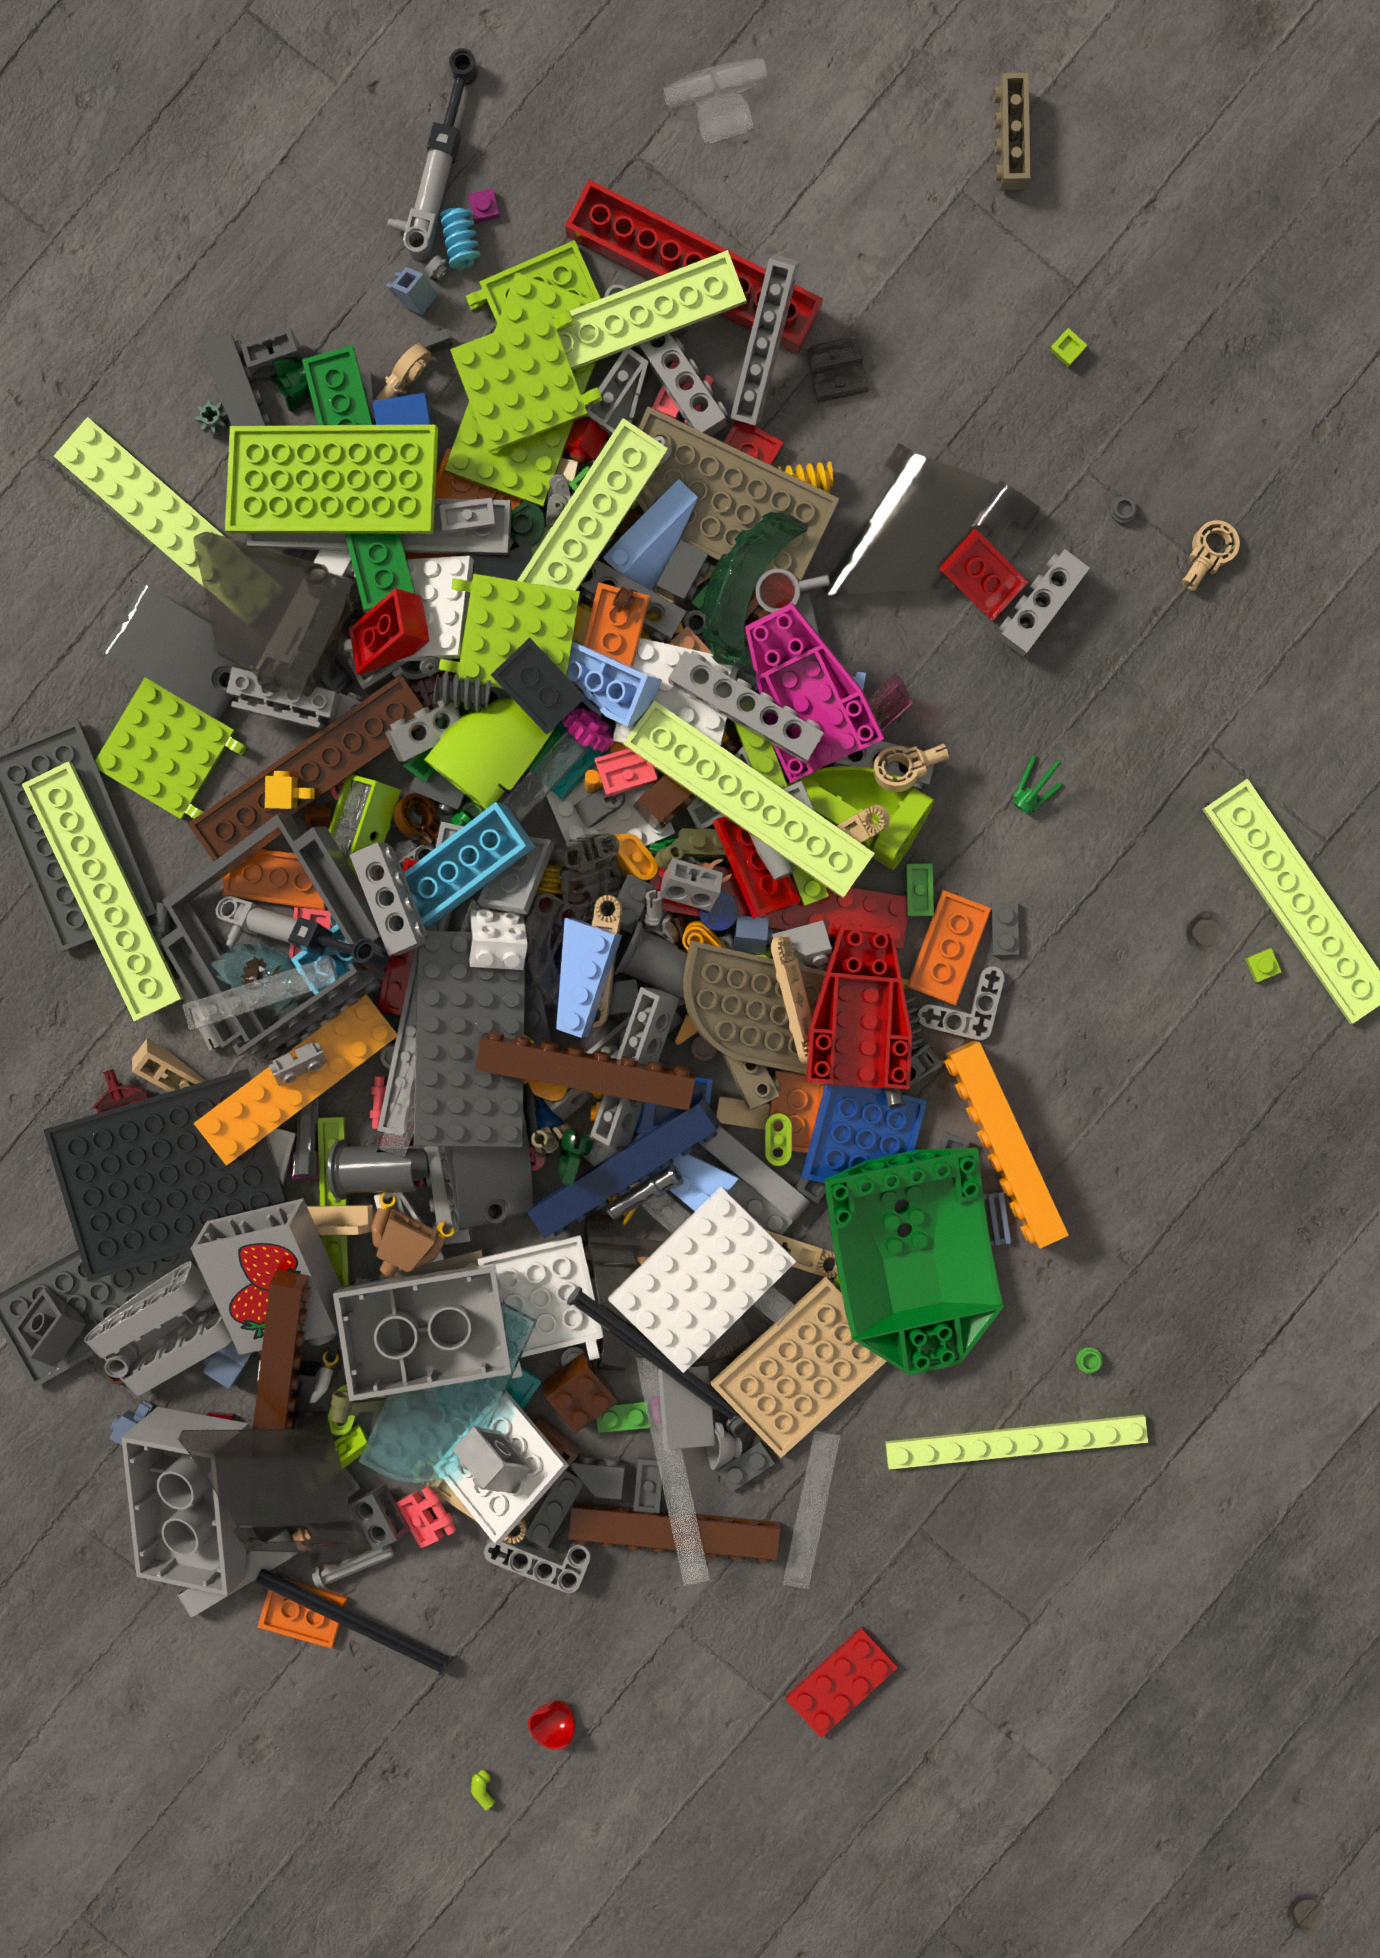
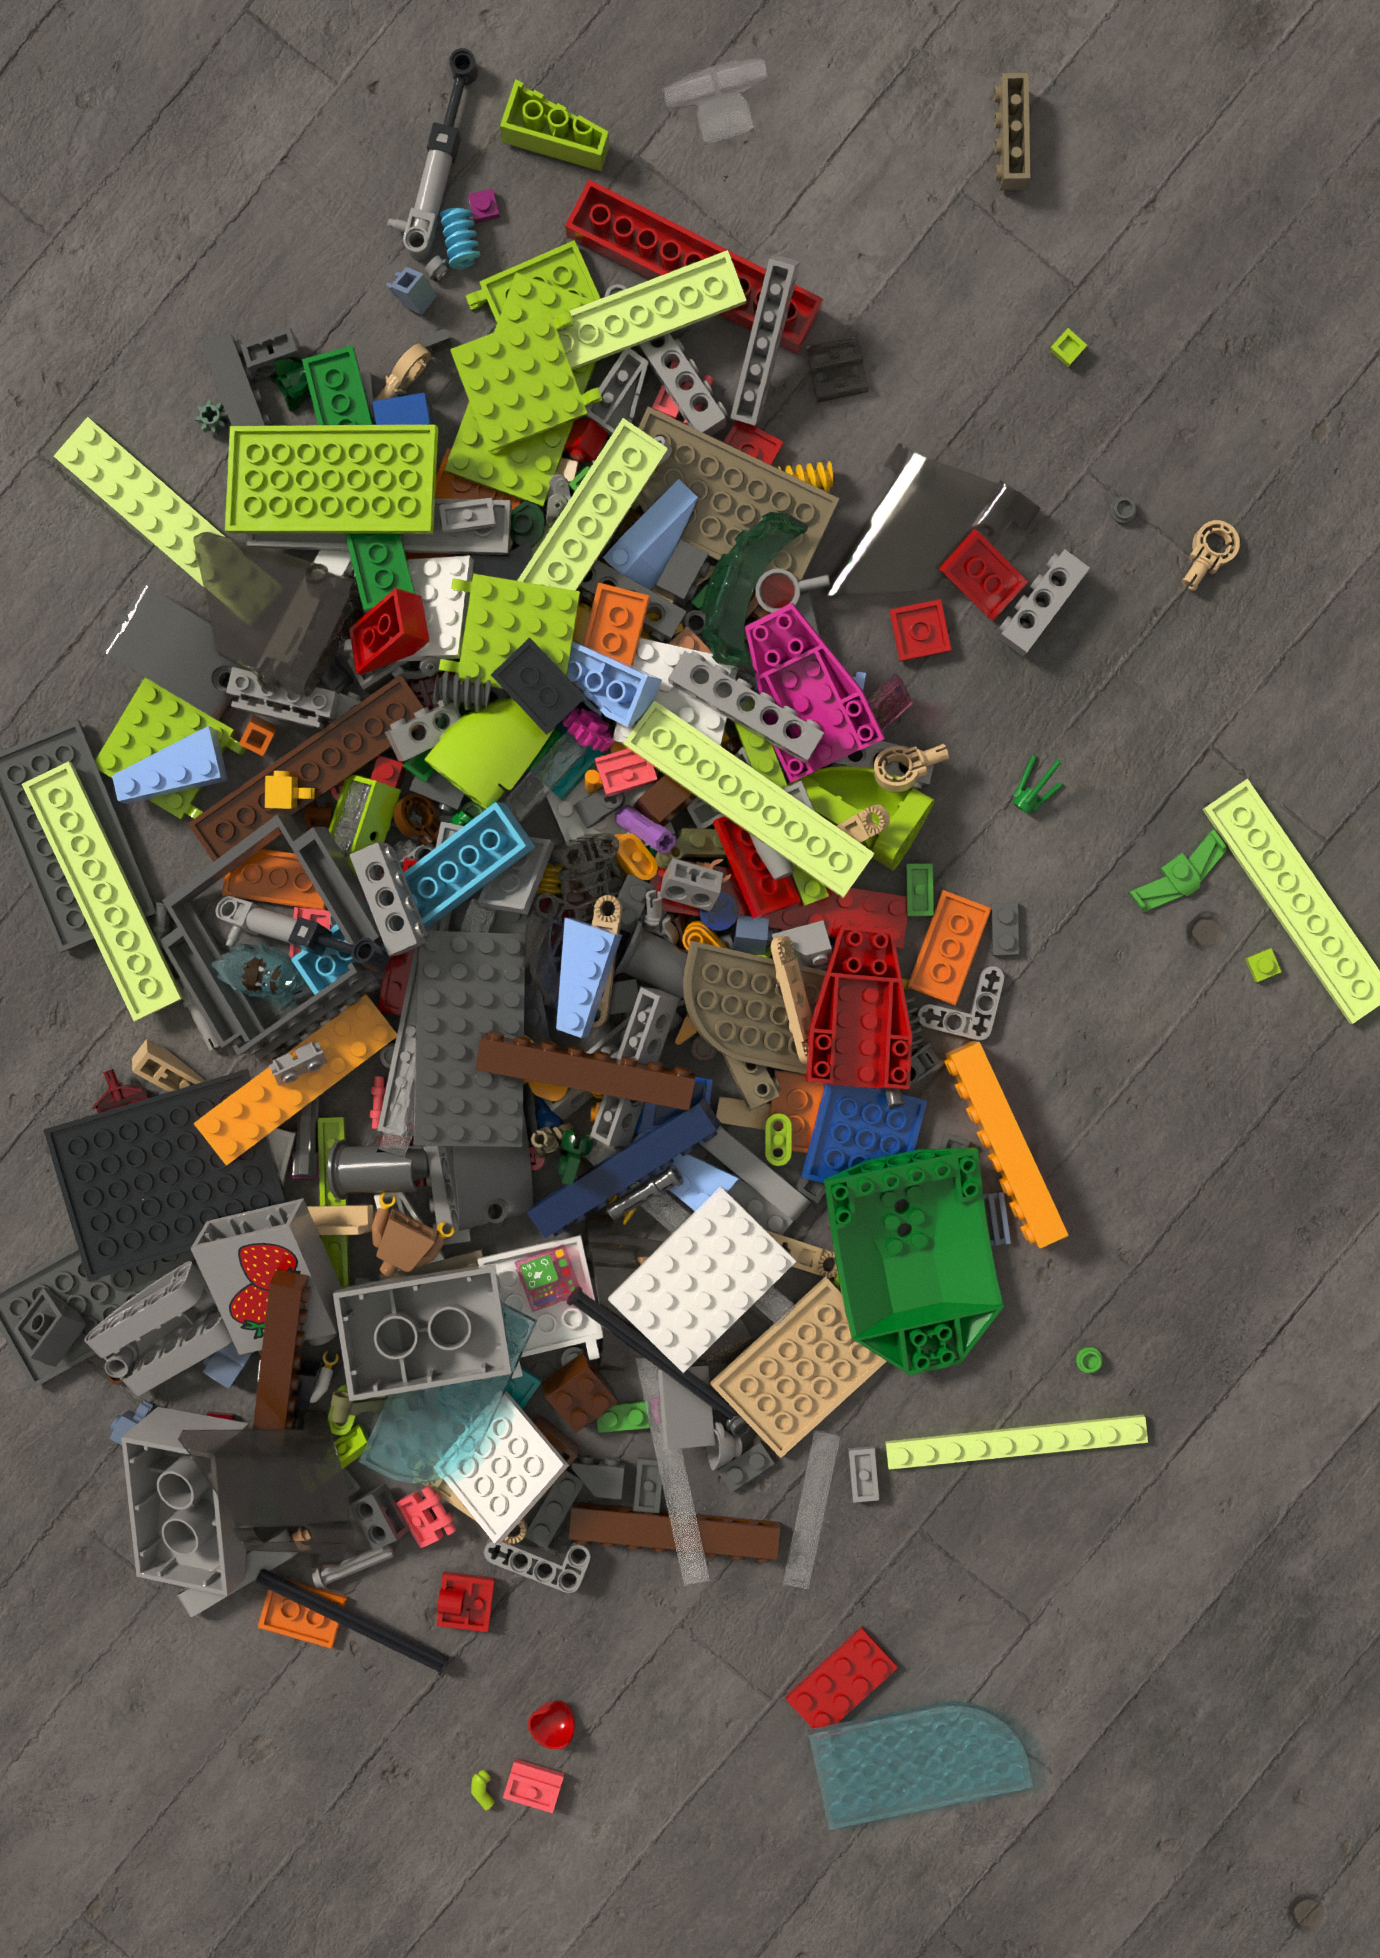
(178, 768): none -> light blue wedge
(257, 735): none -> orange brick
(260, 993): clear plate -> none
(388, 772): none -> red brick
(465, 1601): none -> red plate
(491, 1460): light grey brick -> none
(498, 940): white bracket -> none
(533, 1785): none -> coral plate
(547, 1277): none -> tile
(551, 130): none -> lime wedge
(624, 599): reddish brown plate -> none
(653, 834): none -> medium lavender axle
(863, 1474): none -> light grey plate
(915, 1761): none -> clear light blue plate
(920, 630): none -> red plate
(1181, 875): none -> bright green plate

